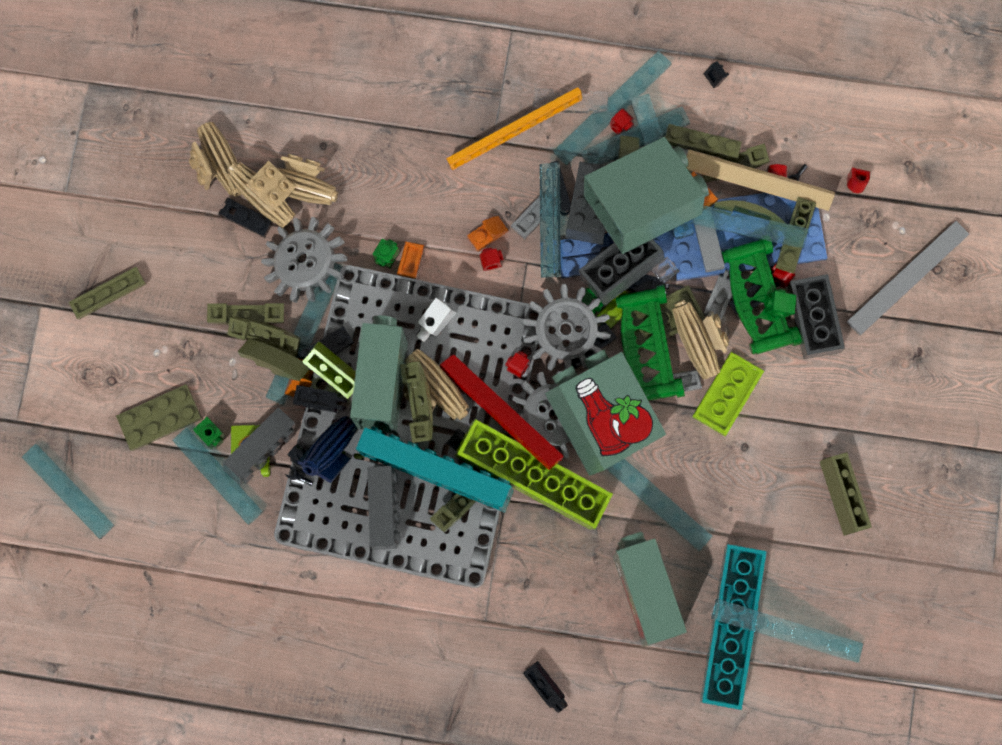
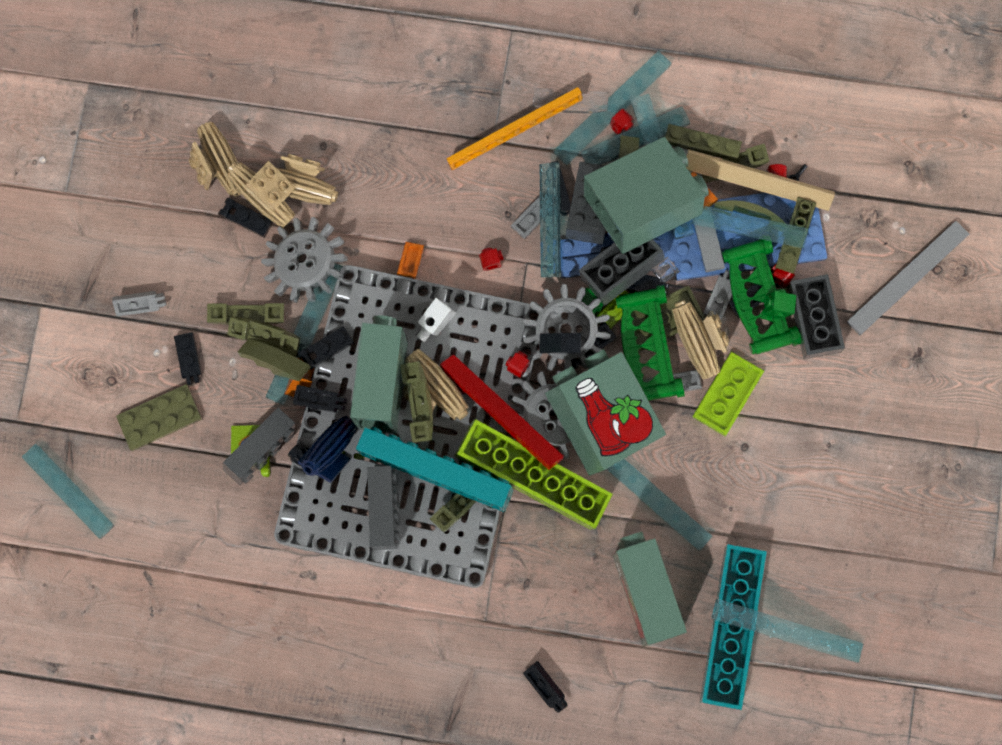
(107, 293): olive plate -> none
(138, 303): none -> light grey hinge
(188, 357): none -> black hinge
(207, 427): green brick -> none
(217, 477): clear light blue plate -> none
(299, 477): black hand -> none
(331, 369): lime brick -> none
(386, 253): green brick -> none
(456, 439): black slope -> none
(487, 233): orange slope -> none
(560, 343): none -> black slope
(715, 74): black tile -> none
(845, 494): olive brick -> none
(857, 180): red plate -> none

